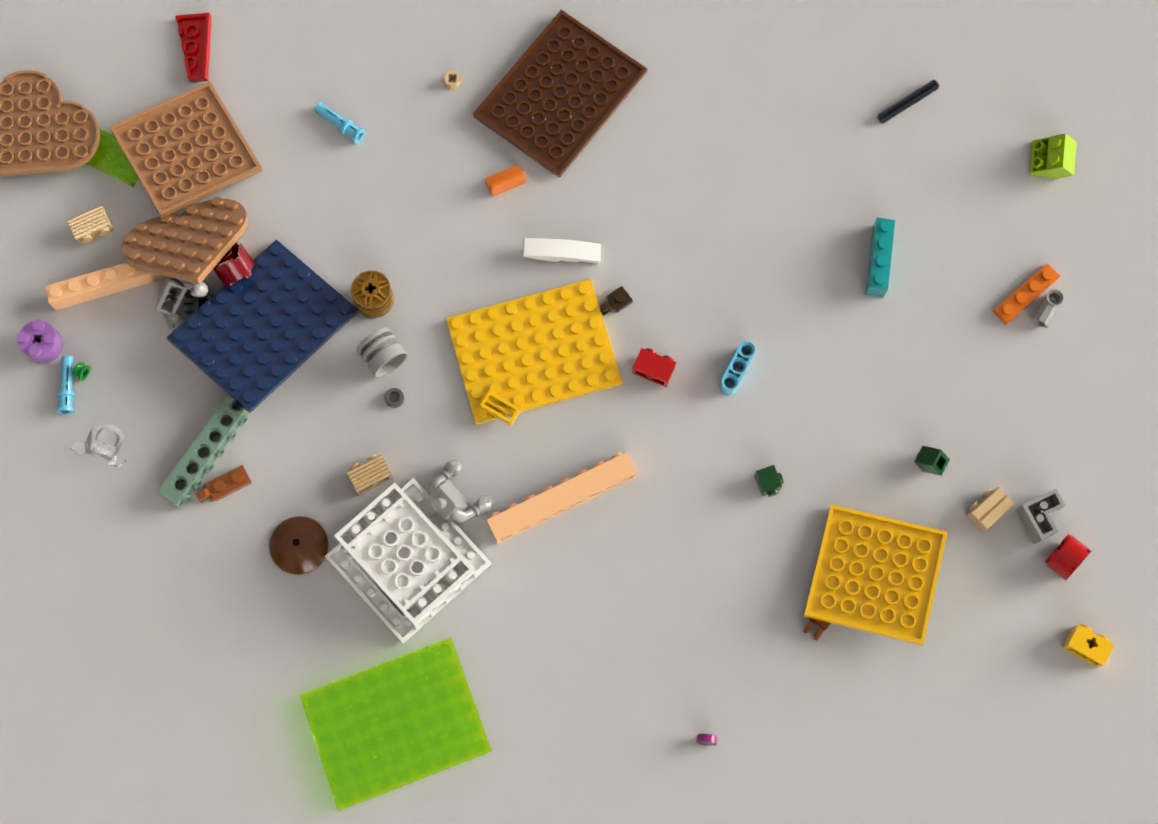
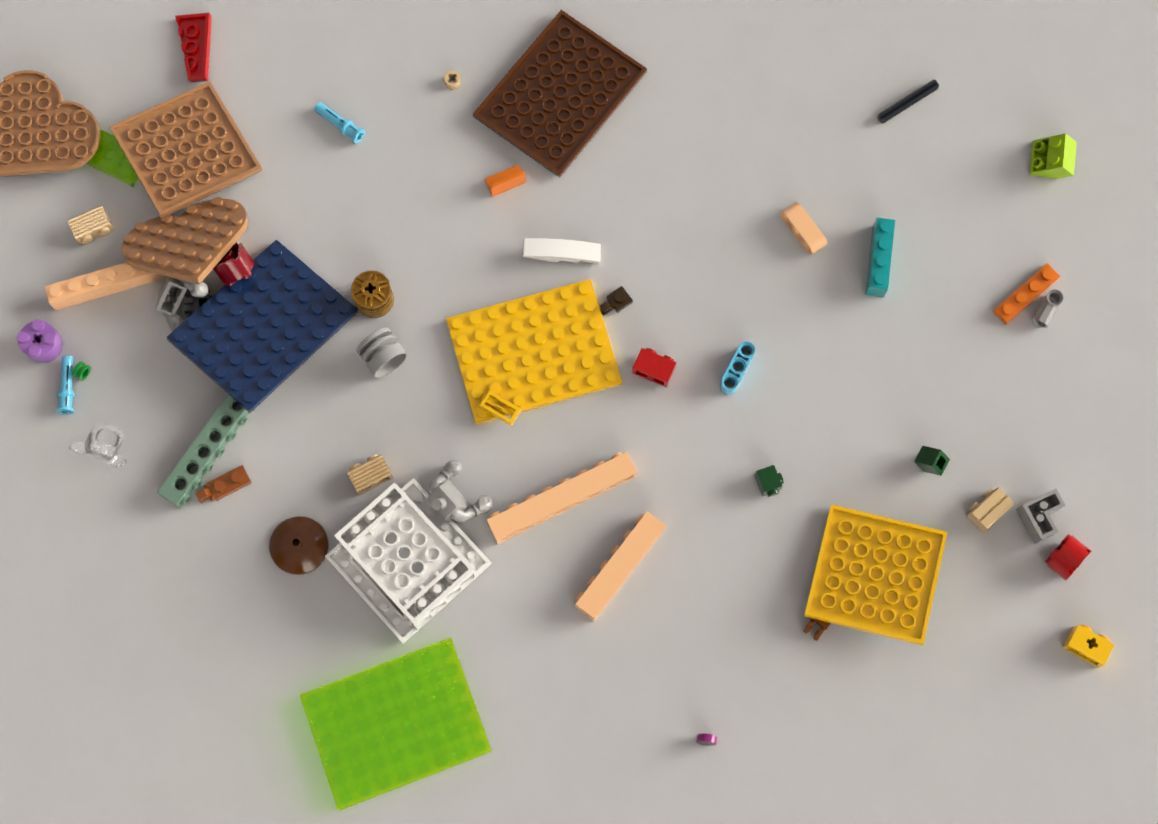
(394, 397): dark grey tile -> none
(620, 566): none -> light nougat brick
(803, 228): none -> light nougat beam

